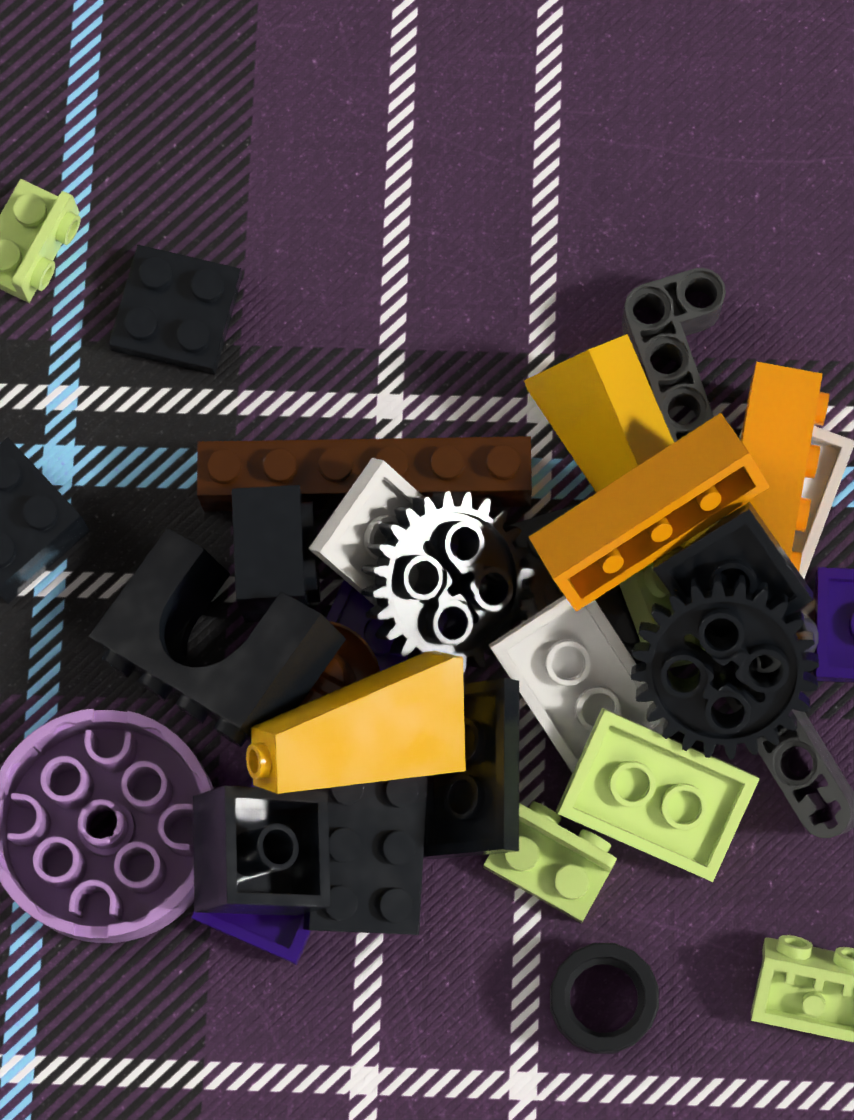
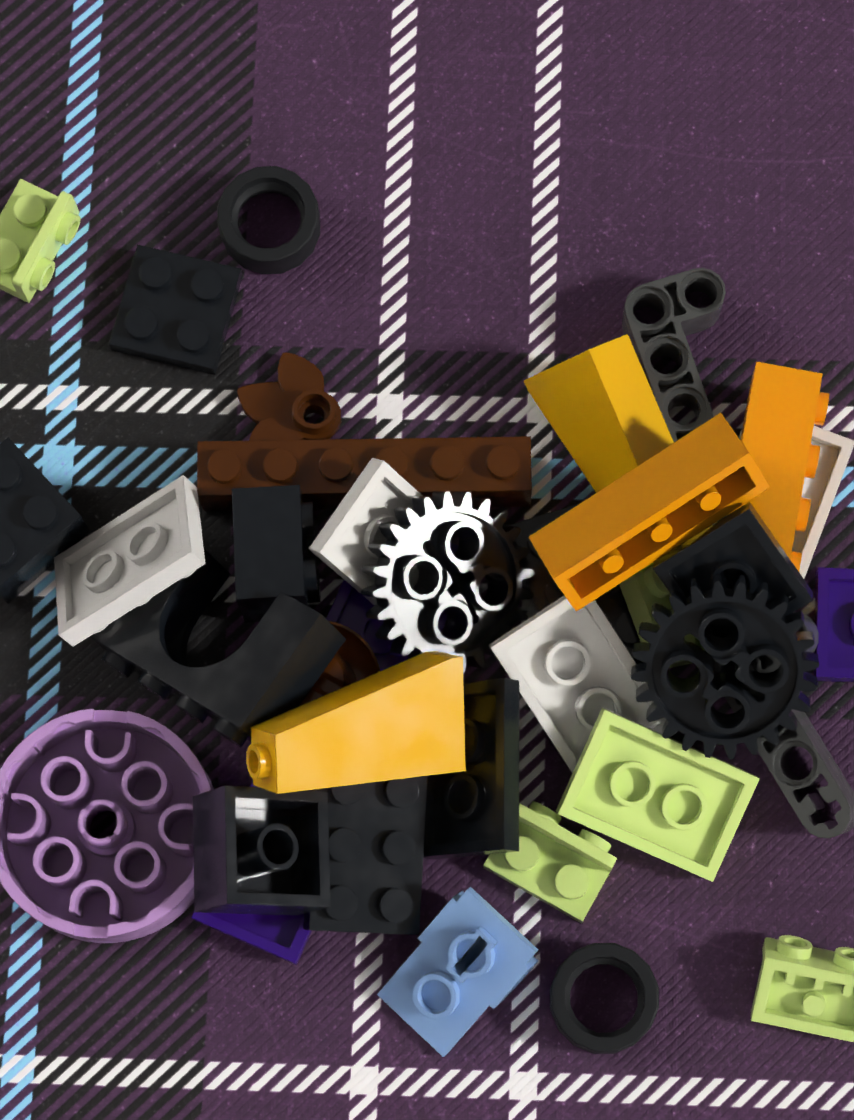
(128, 561): none -> white plate
(260, 181): none -> black tyre
(284, 404): none -> reddish brown plate
(459, 970): none -> light blue piece

